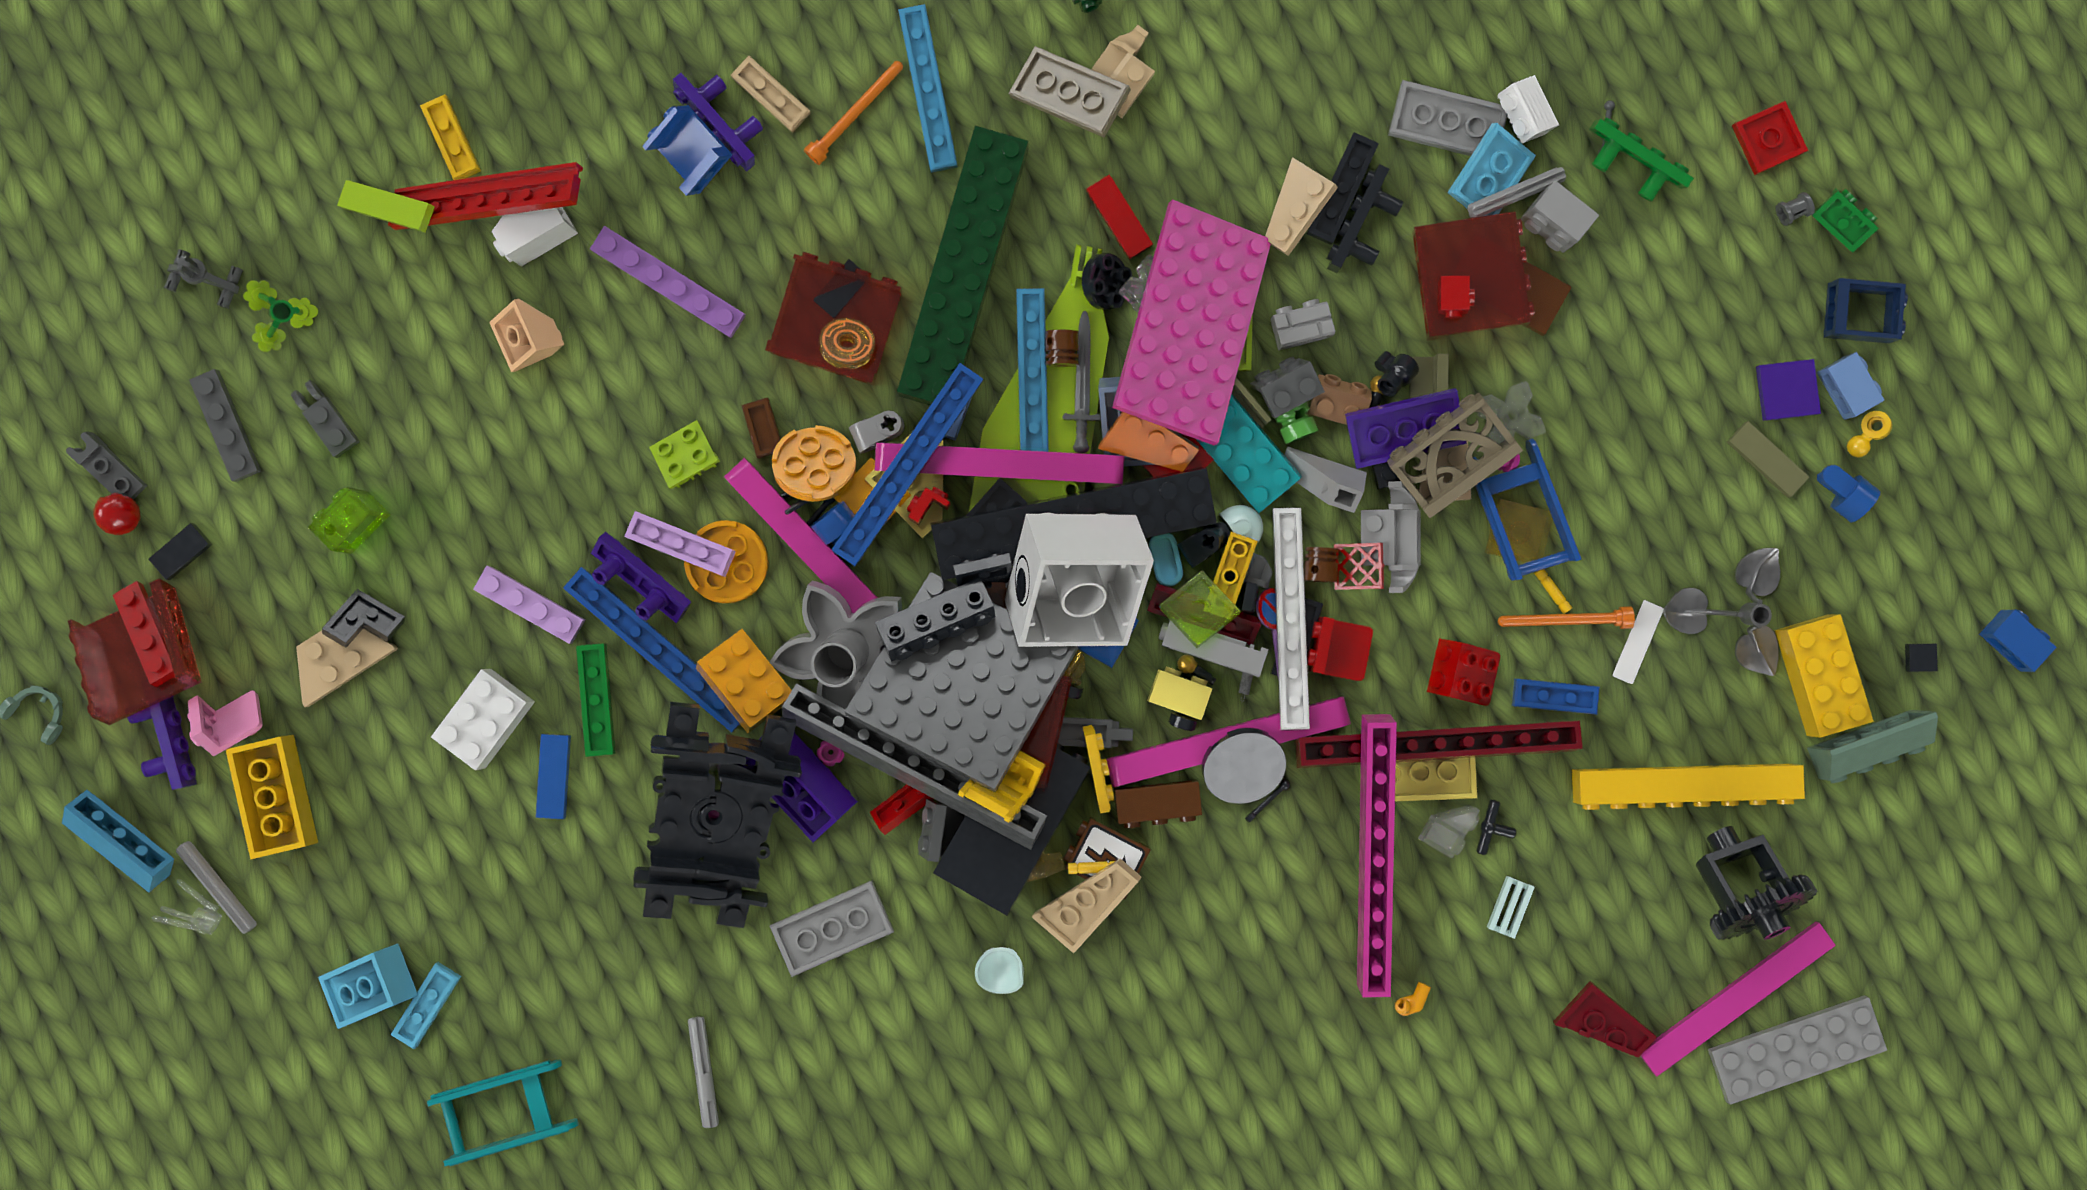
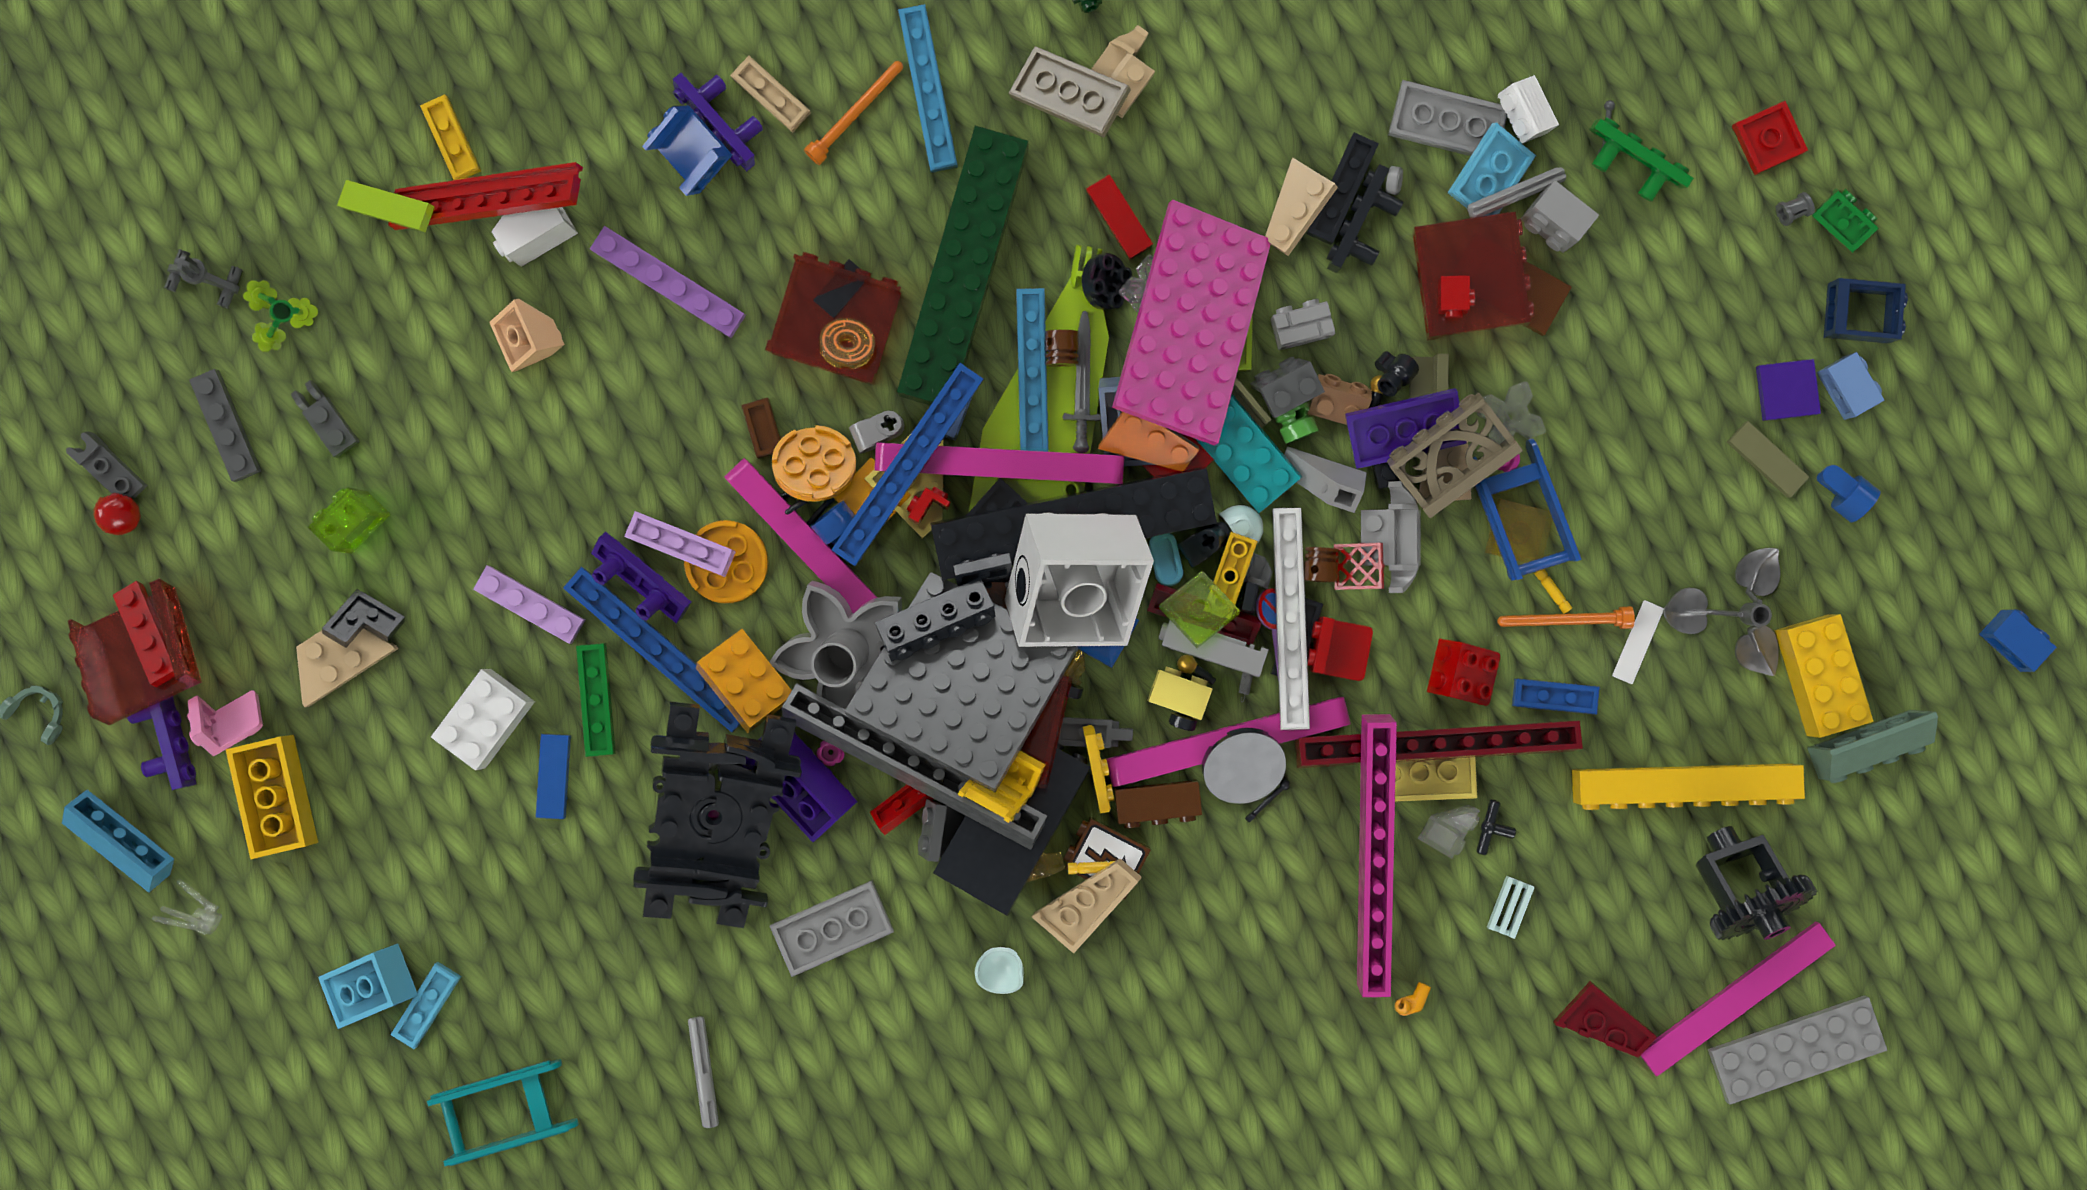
(180, 551): black tile -> none
(216, 887): light grey axle -> none
(684, 455): lime hinge -> none
(1394, 180): none -> light grey tile
(1860, 445): yellow plate -> none
(1921, 657): black tile -> none

